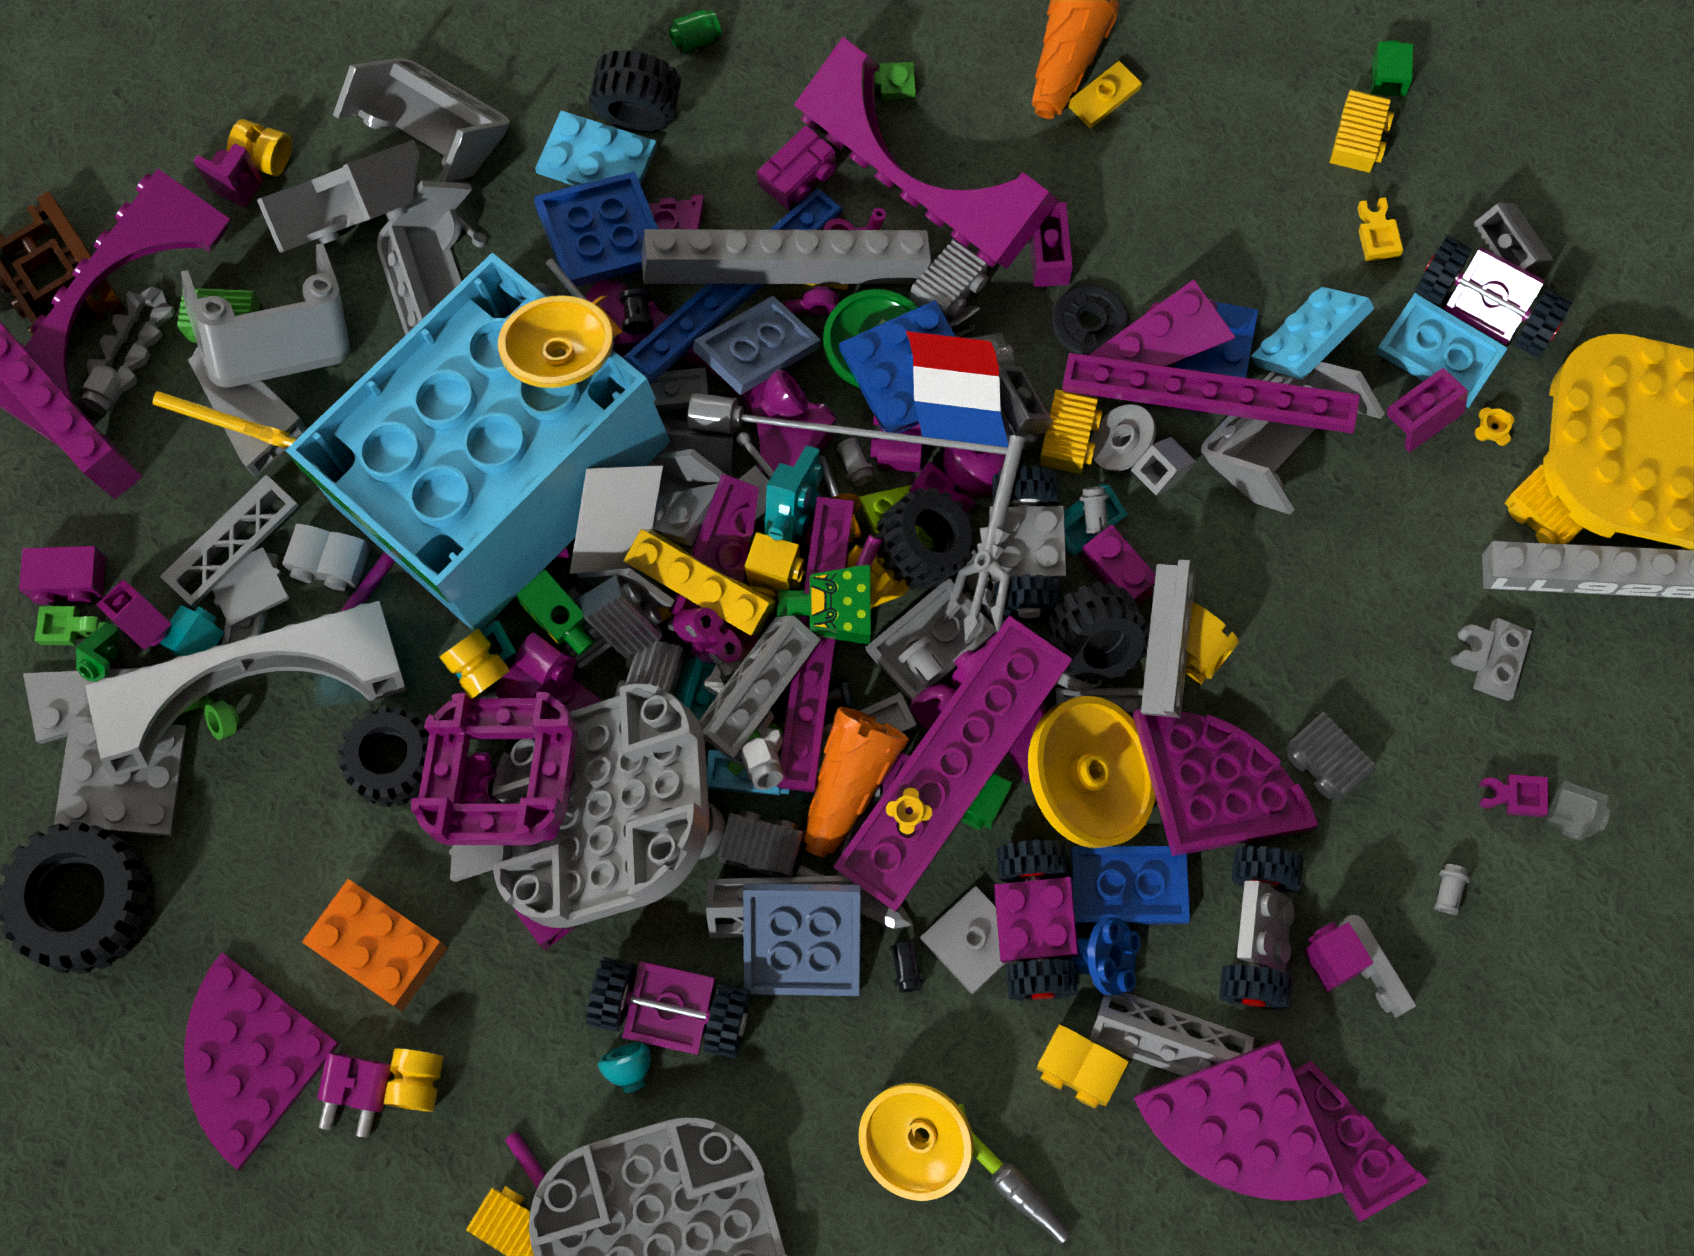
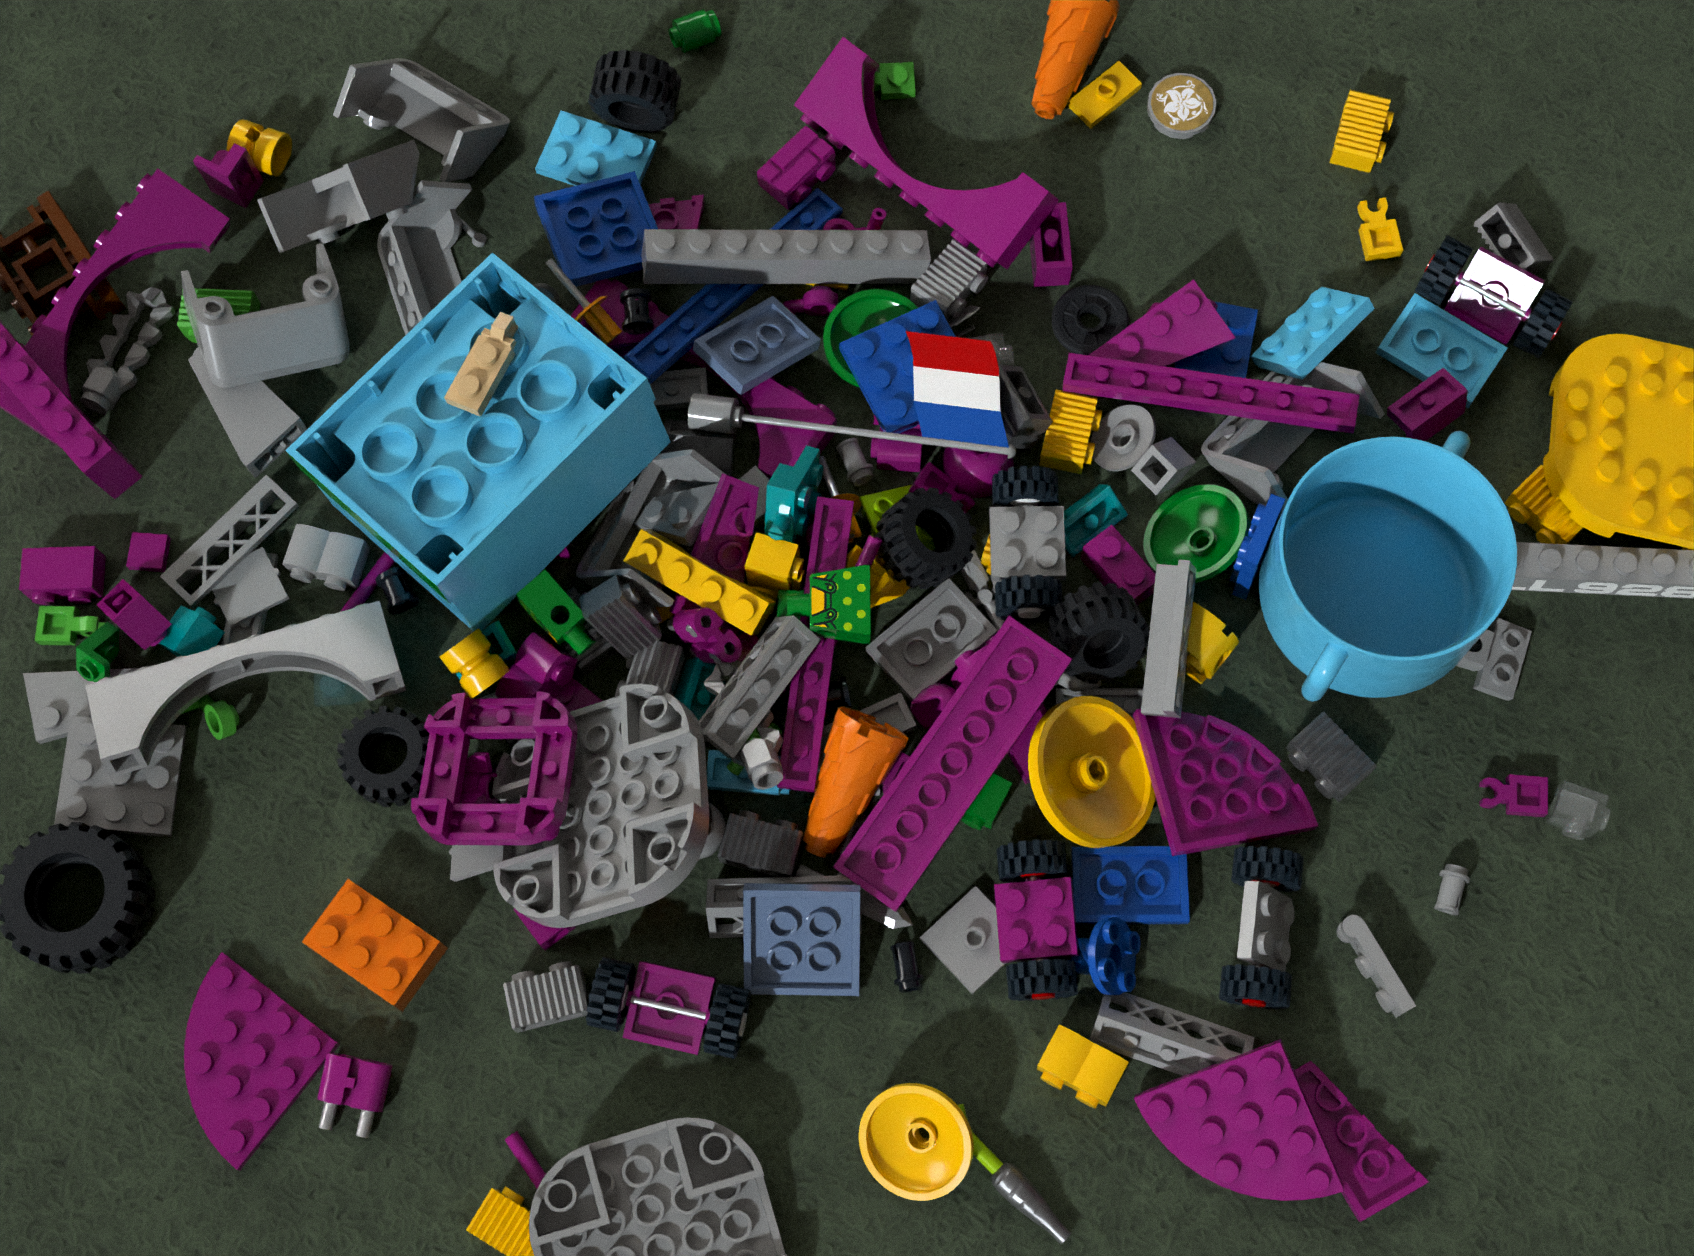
(148, 552): none -> magenta tile
(265, 433): yellow piece -> none
(397, 590): none -> black bush
(413, 1080): yellow wheel -> none
(484, 366): none -> tan hinge
(546, 997): none -> light grey brick
(555, 341): yellow dish -> none
(611, 514): white sticker -> none
(626, 1066): teal brick -> none
(744, 439): light grey hinge -> none
(783, 396): magenta brick -> none
(898, 810): yellow plate -> none
(923, 661): light grey bush -> none
(989, 551): light grey piece -> none
(1095, 509): light grey pin -> none
(1181, 105): none -> tile
(1192, 520): none -> green dish
(1254, 545): none -> blue plate
(1336, 955): magenta brick -> none
(1386, 566): none -> medium azure piece
(1392, 68): green brick -> none
(1502, 419): yellow plate -> none

